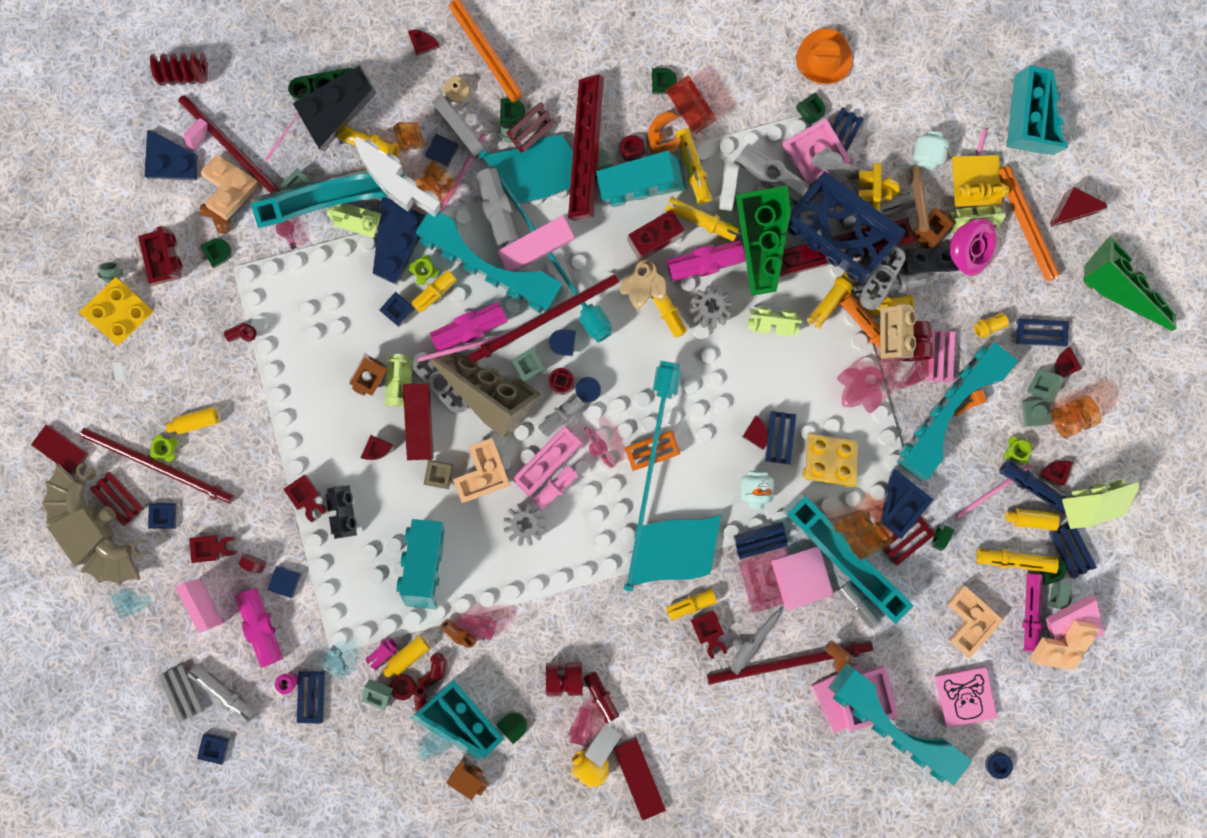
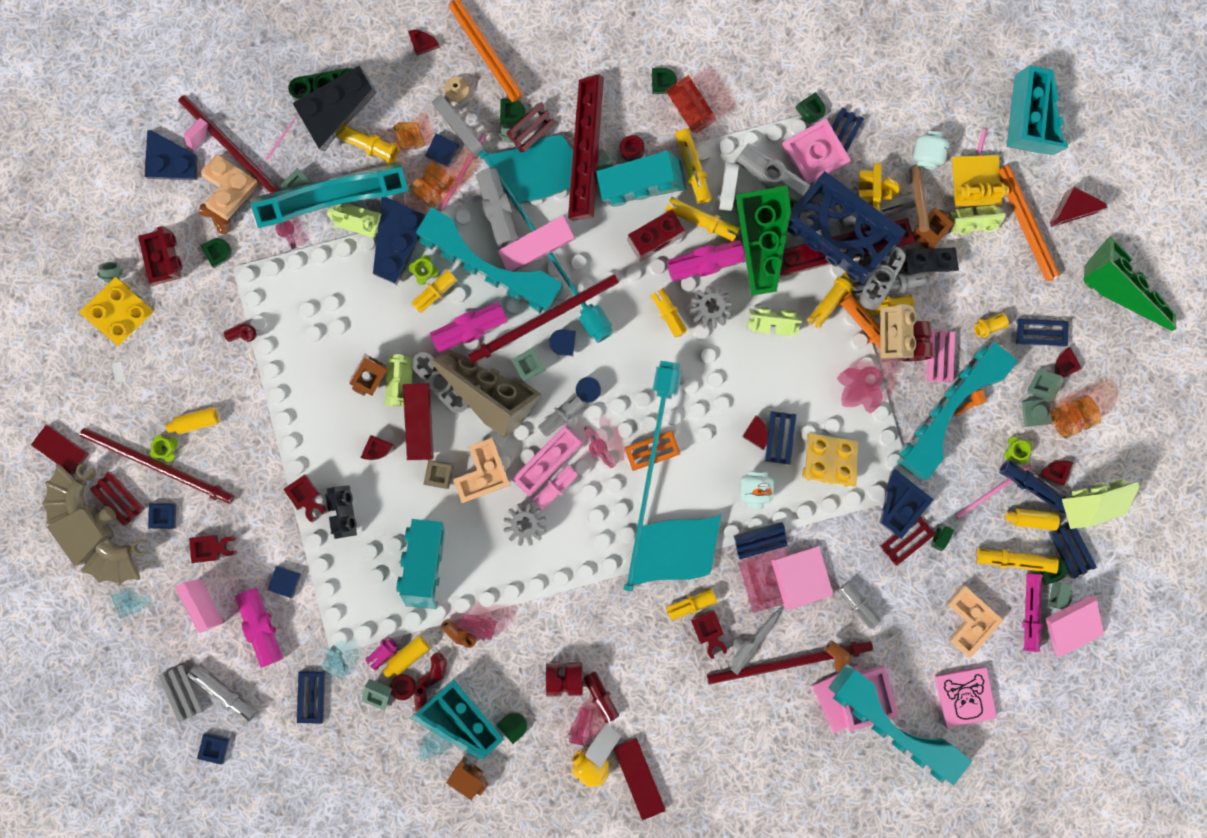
(179, 71): dark red piece -> none
(252, 563): dark red tile -> none
(280, 683): dark pink pin -> none
(387, 172): white slope -> none
(397, 309): dark blue tile -> none
(456, 349): bright pink axle -> none
(560, 384): dark red wheel -> none
(643, 286): tan plate -> none
(655, 137): orange head -> none
(824, 57): orange hat -> none
(832, 162): light grey piece -> none
(835, 547): teal arch -> none
(864, 536): clear orange plate -> none
(912, 376): clear pink slope -> none
(973, 246): dark pink hat -> none
(999, 765): dark blue tile -> none
(1068, 651): light nougat plate -> none

